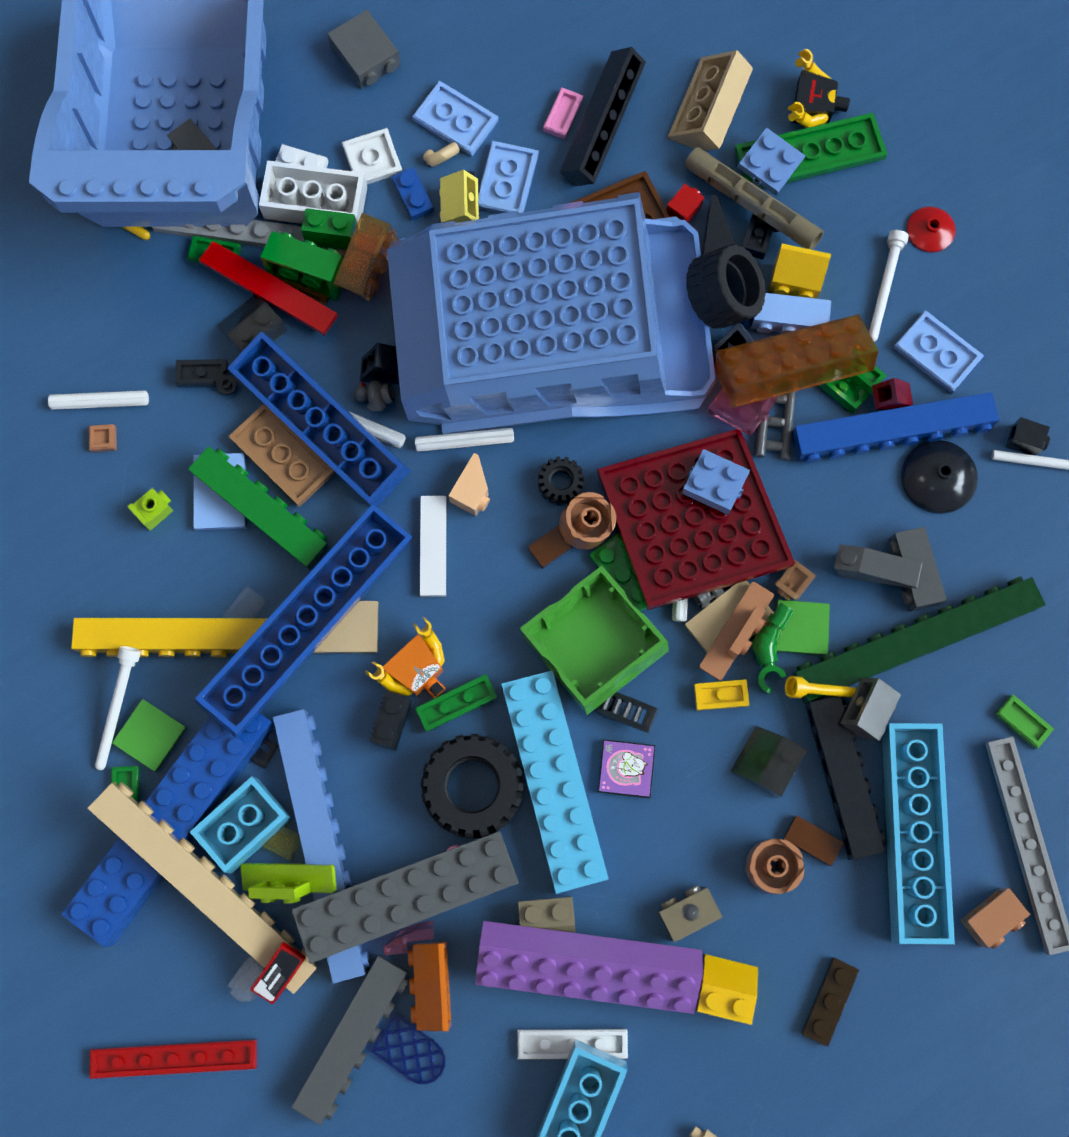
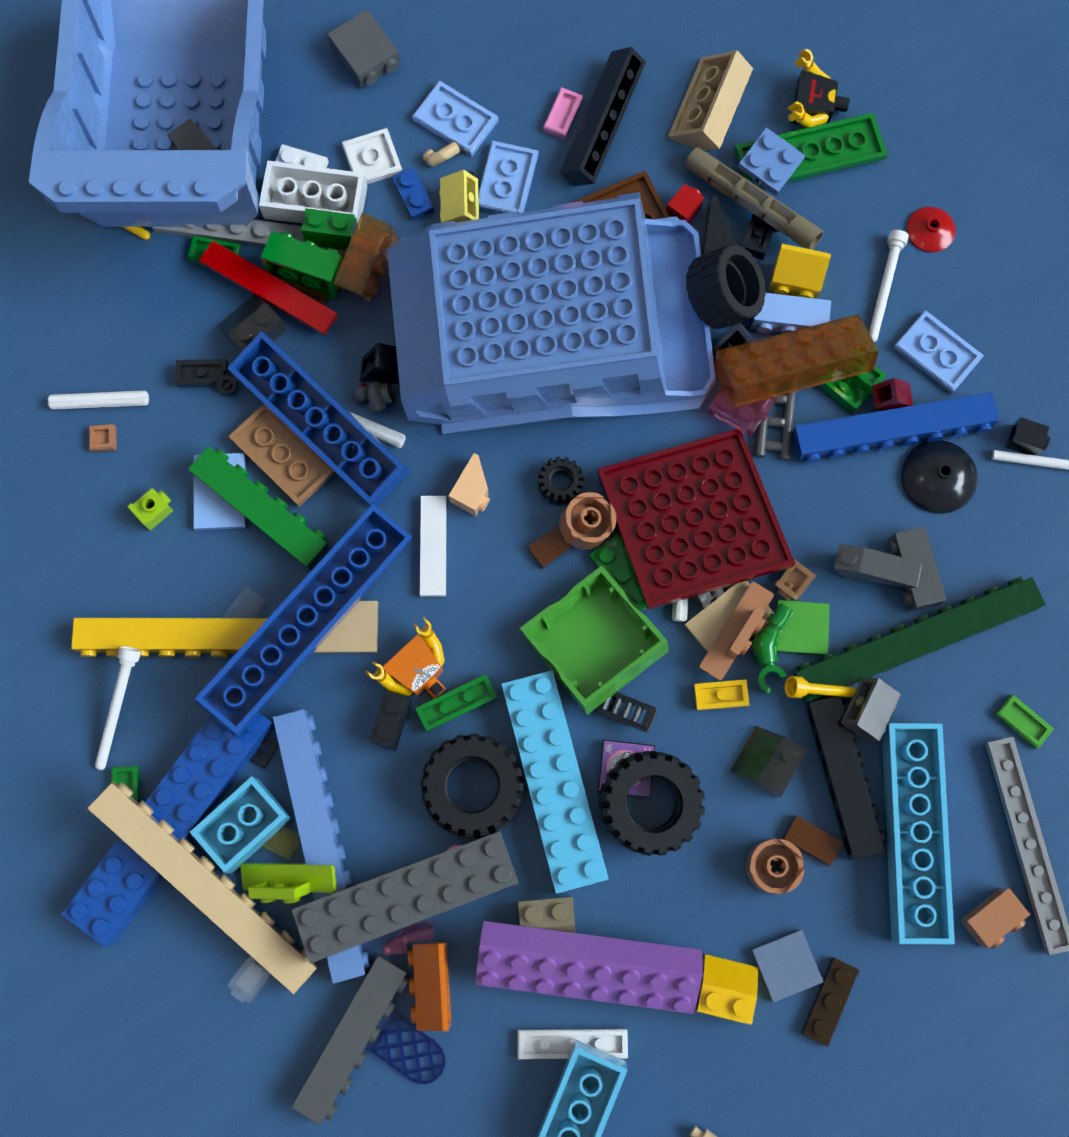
(149, 735): bright green tile -> none
(173, 1058): red tile -> none
(277, 973): slope -> none
(464, 439): white axle -> none
(686, 812): none -> black tyre
(689, 913): dark tan piece -> none
(715, 481): medium blue plate -> none
(787, 966): none -> sand blue tile

